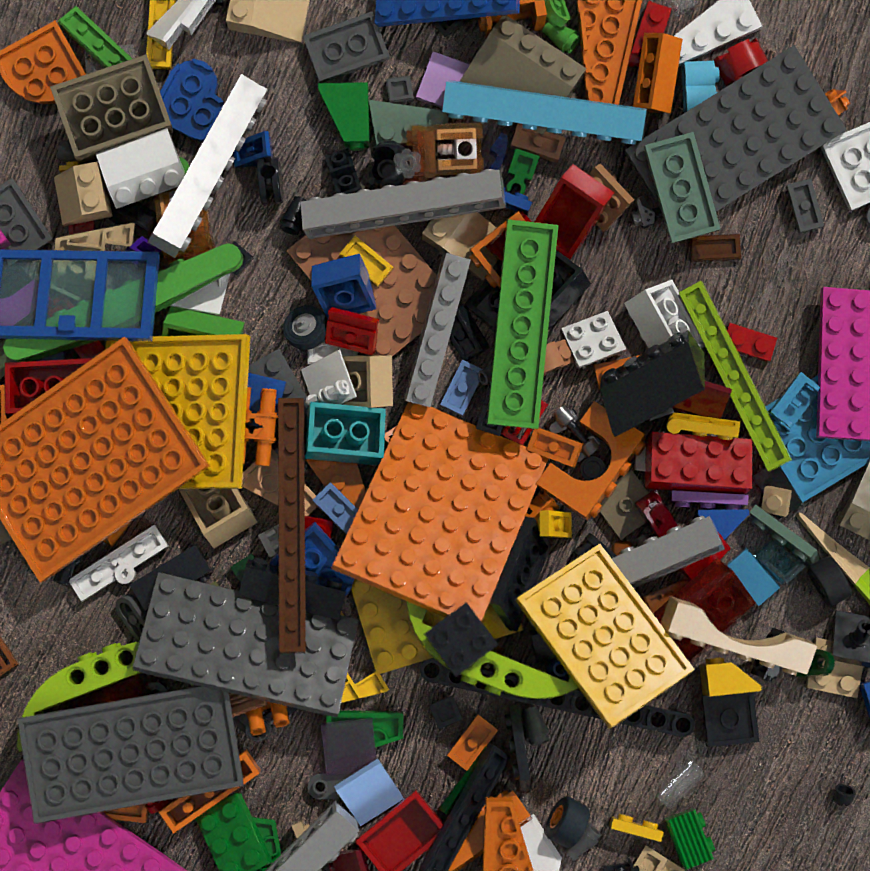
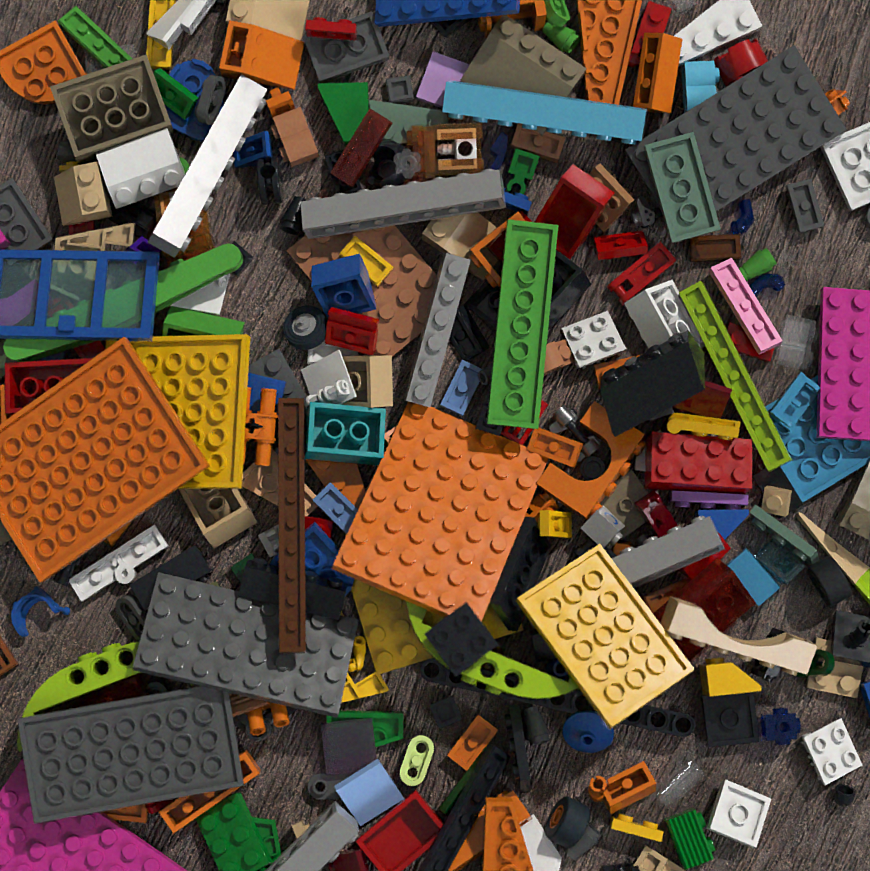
(21, 608): none -> blue helmet
(175, 94): none -> green plate
(210, 100): none -> dark grey plate
(261, 55): none -> orange slope
(279, 102): none -> orange tile
(295, 137): none -> nougat brick
(321, 28): none -> red plate
(359, 653): none -> yellow arm
(361, 147): none -> clear red plate
(416, 760): none -> yellowish green plate
(587, 732): none -> blue dish
(603, 527): none -> light grey brick
(620, 245): none -> red plate
(623, 788): none -> orange hinge
(642, 272): none -> red plate
(739, 813): none -> white plate
(745, 306): none -> bright pink plate
(746, 218): none -> clear blue arm
(758, 264): none -> bright green cone
(771, 726): none -> clear blue brick
(772, 281): none -> clear blue arm
(796, 343): none -> clear brick
(831, 751): none -> white hinge

